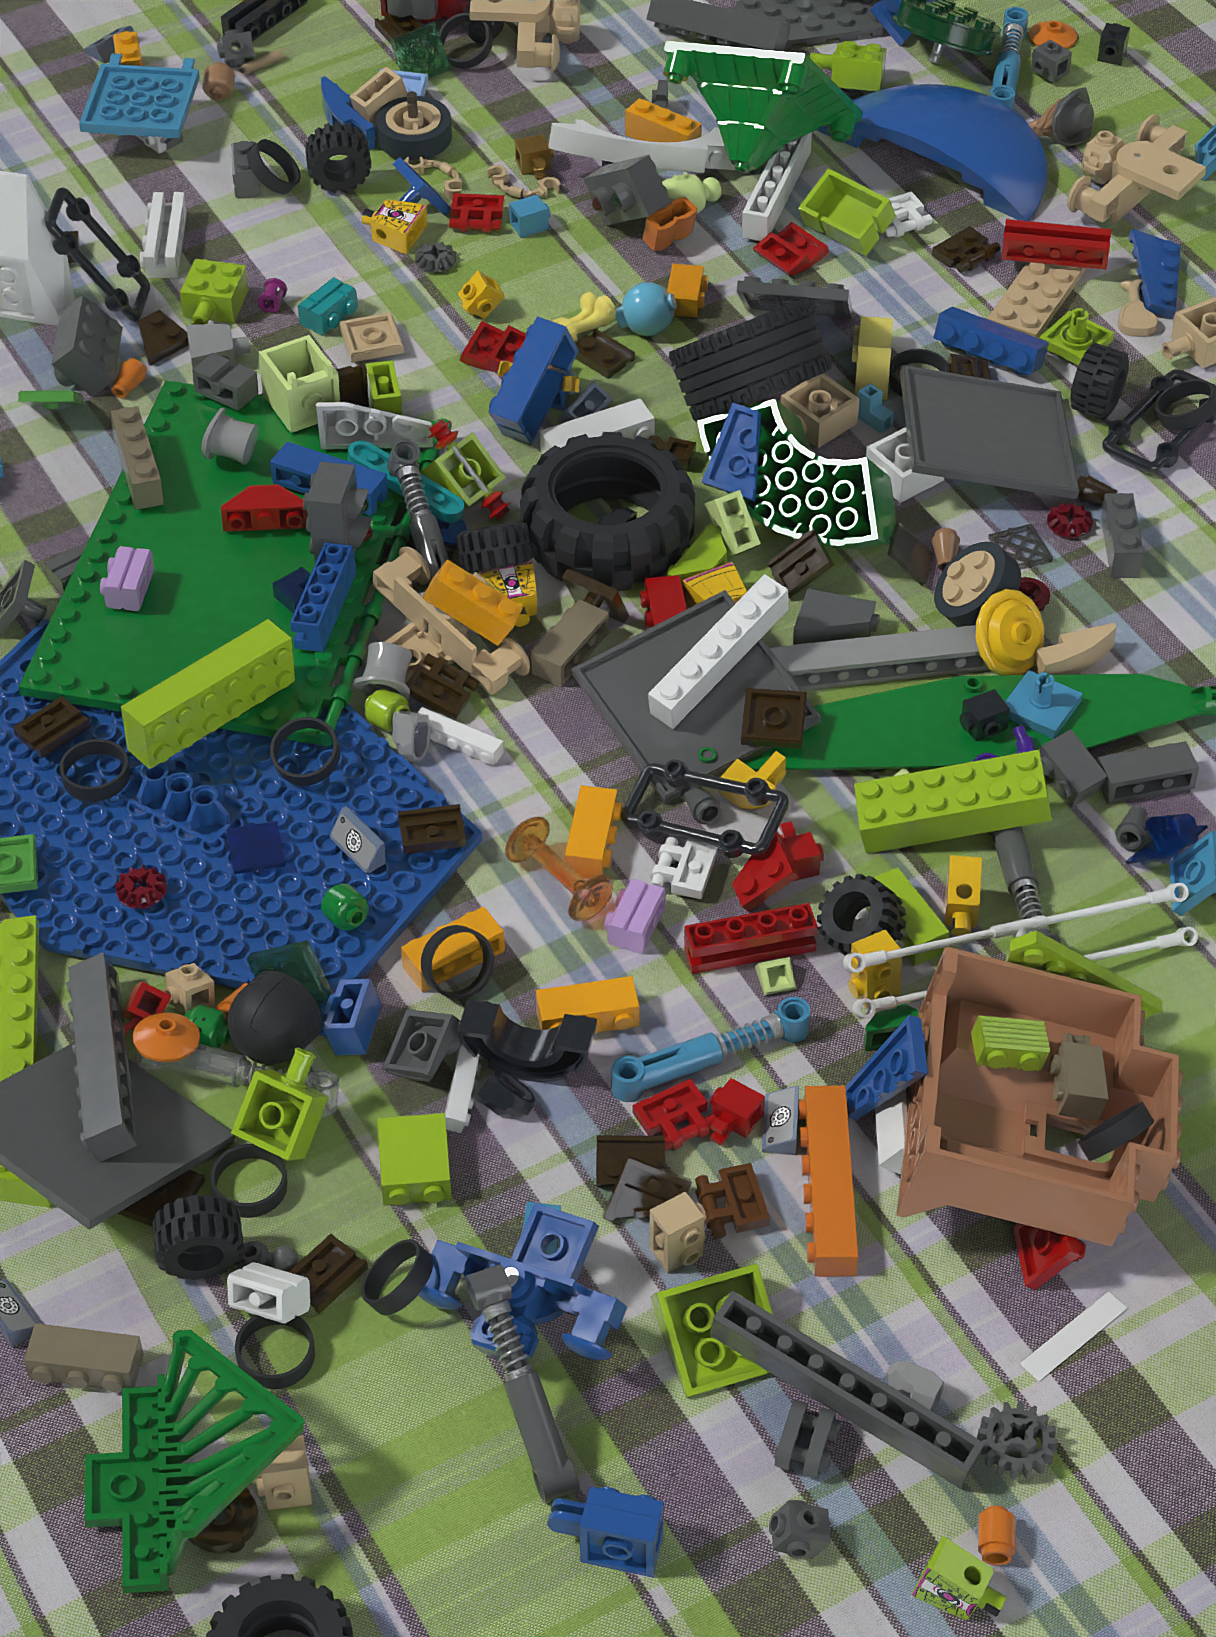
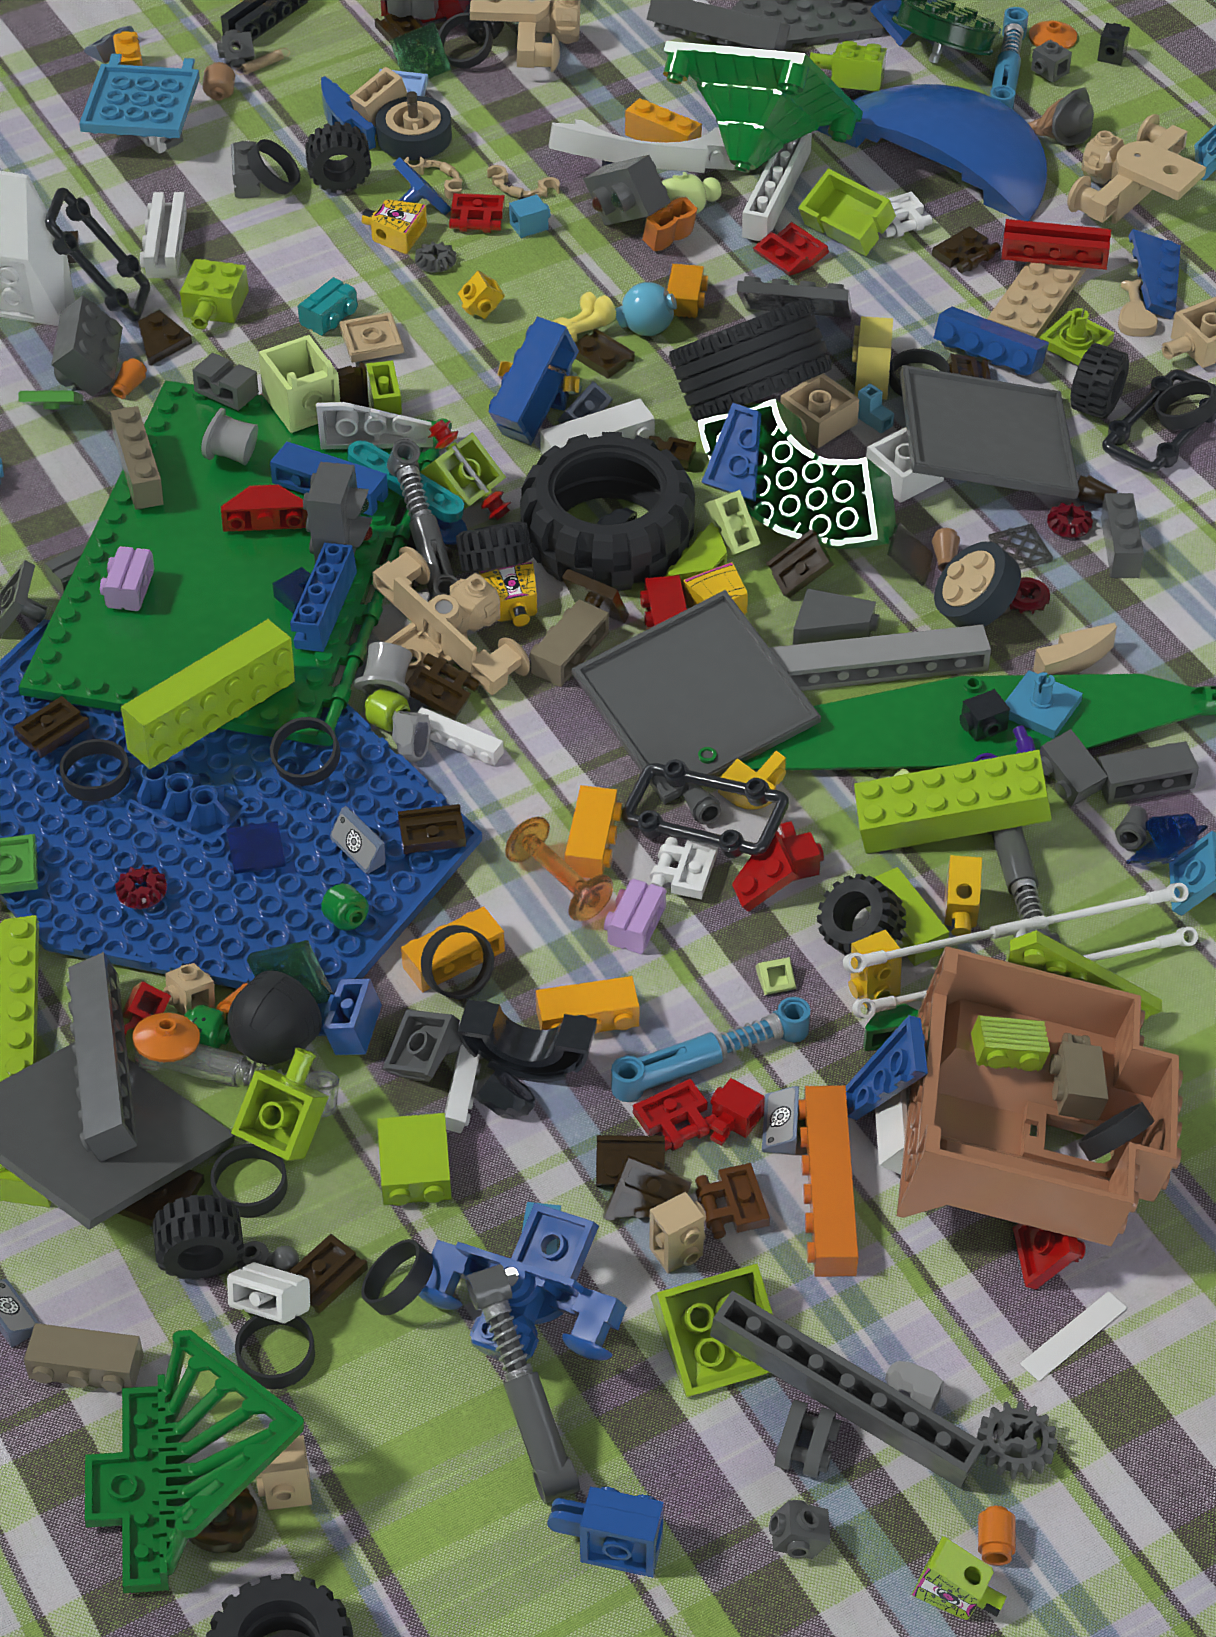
(217, 339): light grey torso -> none
(272, 295): magenta bush -> none
(472, 602): light orange brick -> none
(491, 346): red slope -> none
(533, 155): pearl gold brick -> none
(660, 96): dark grey plate -> none
(718, 651): white brick -> none
(750, 938): red brick -> none
(773, 718): dark brown plate -> none
(1009, 632): yellow piece -> none

